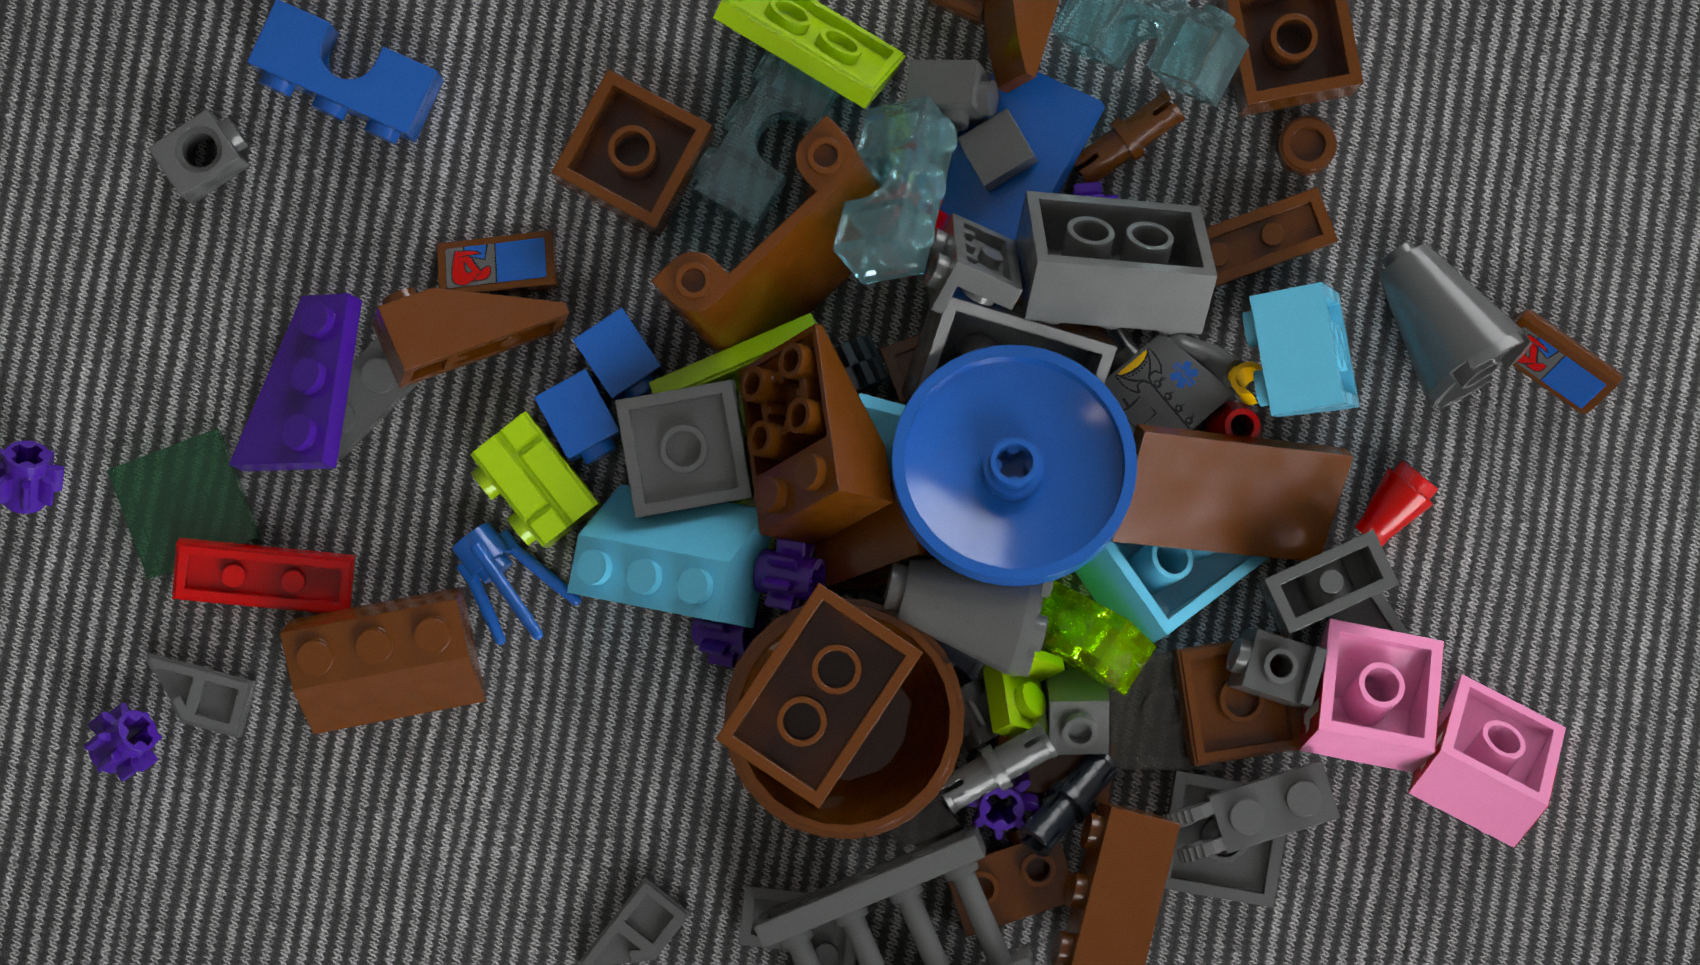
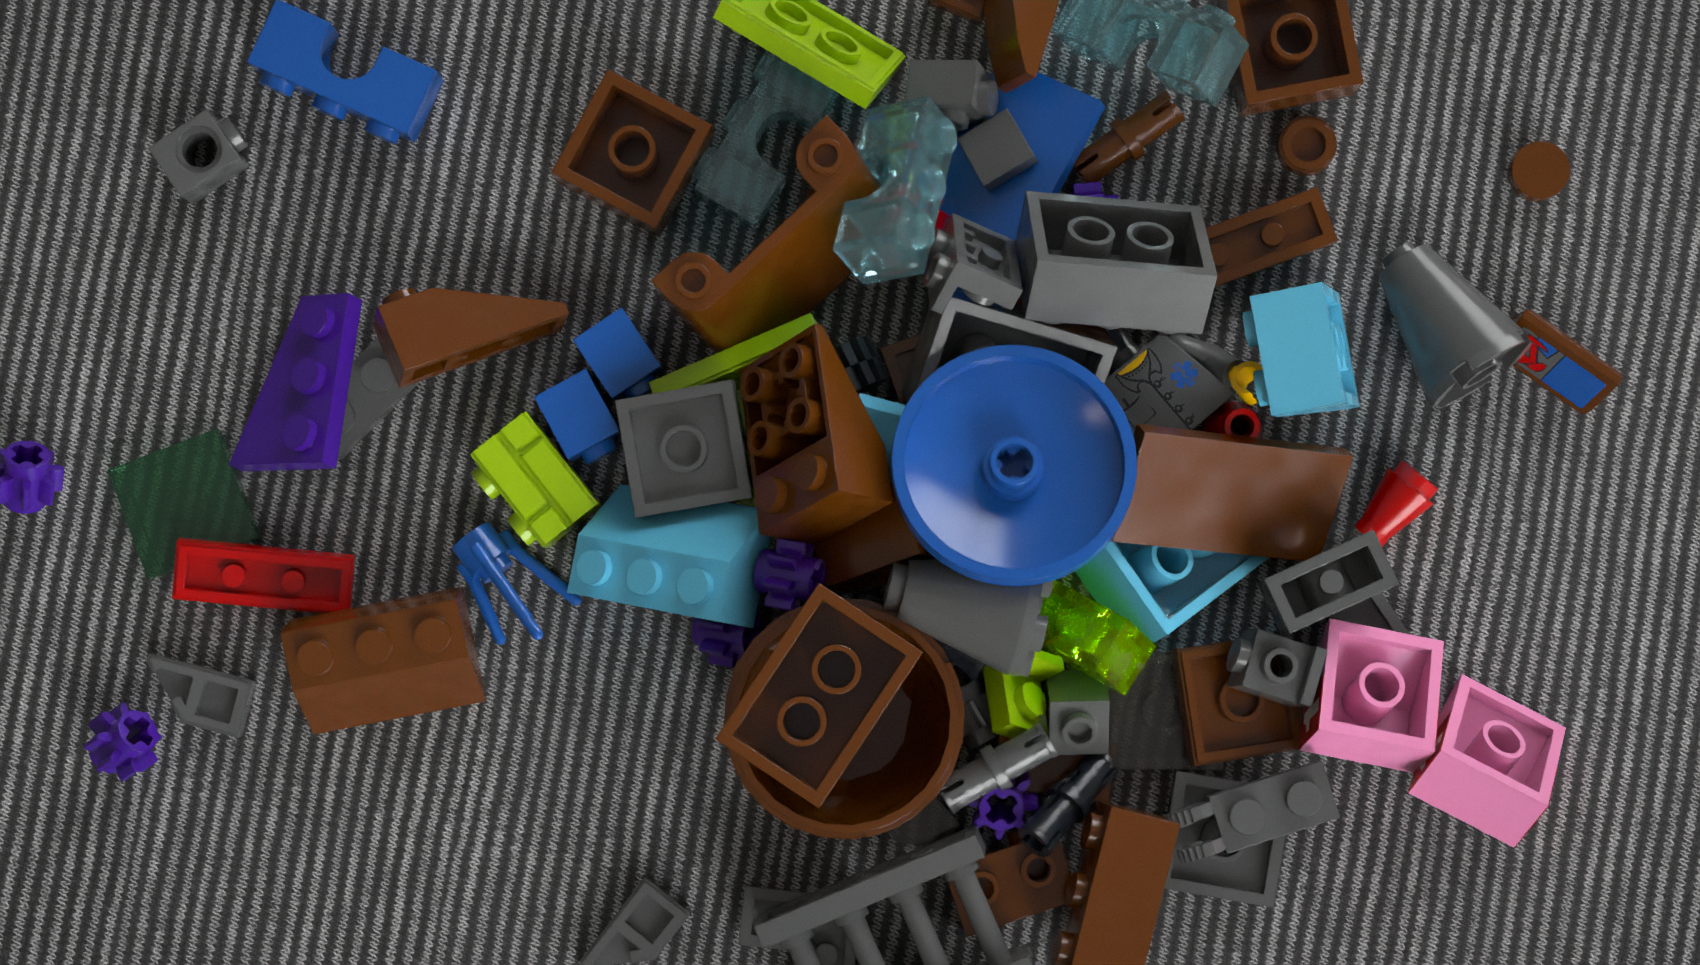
(499, 264): slope -> none
(1539, 171): none -> reddish brown tile

